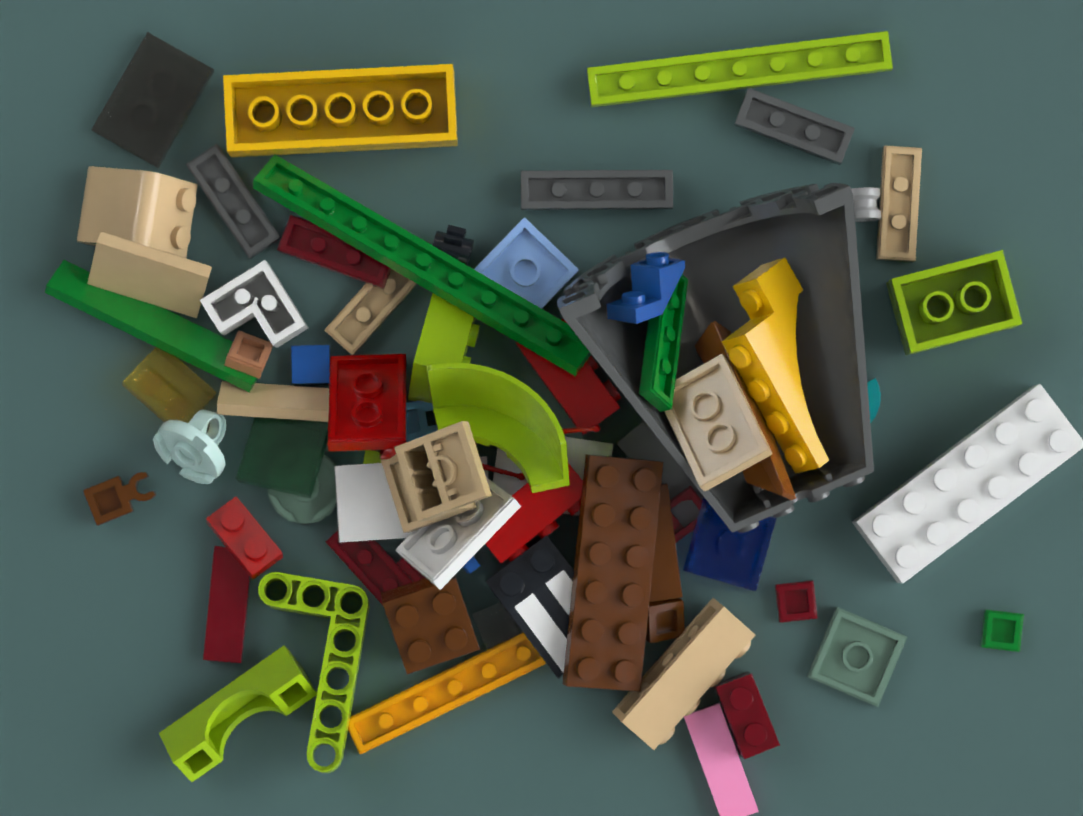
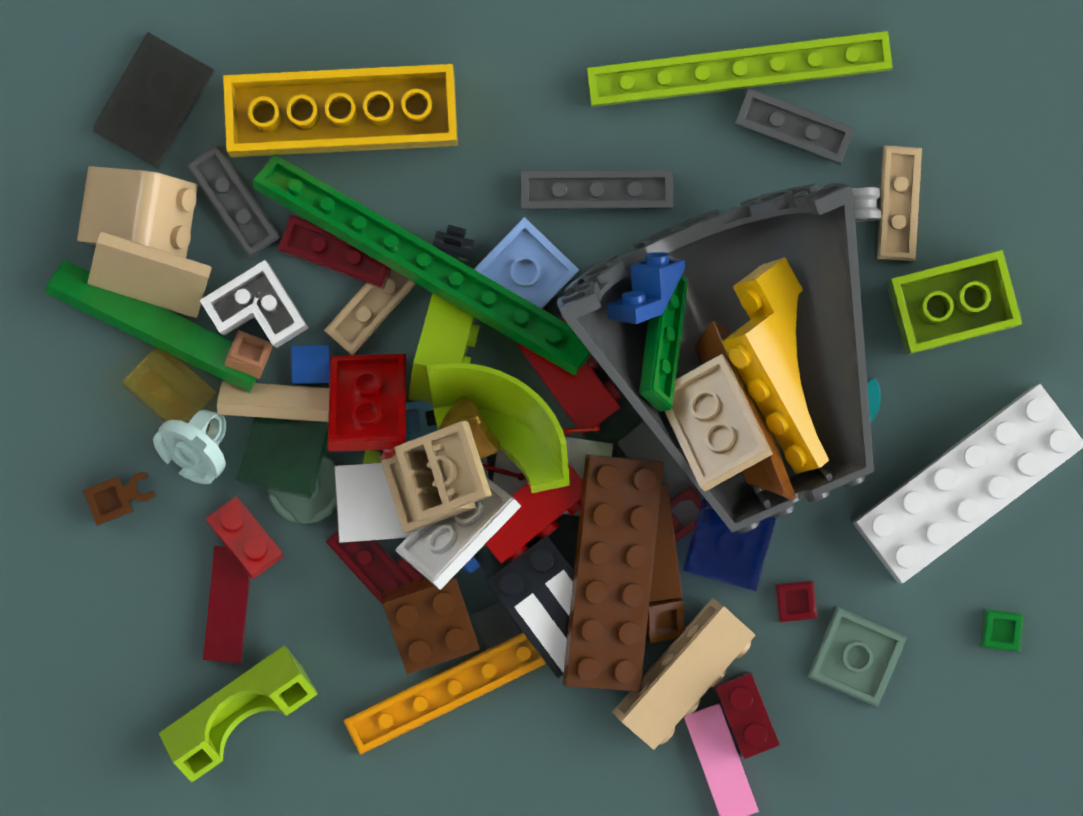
(333, 658): lime beam -> none
(466, 410): none -> pearl gold tile

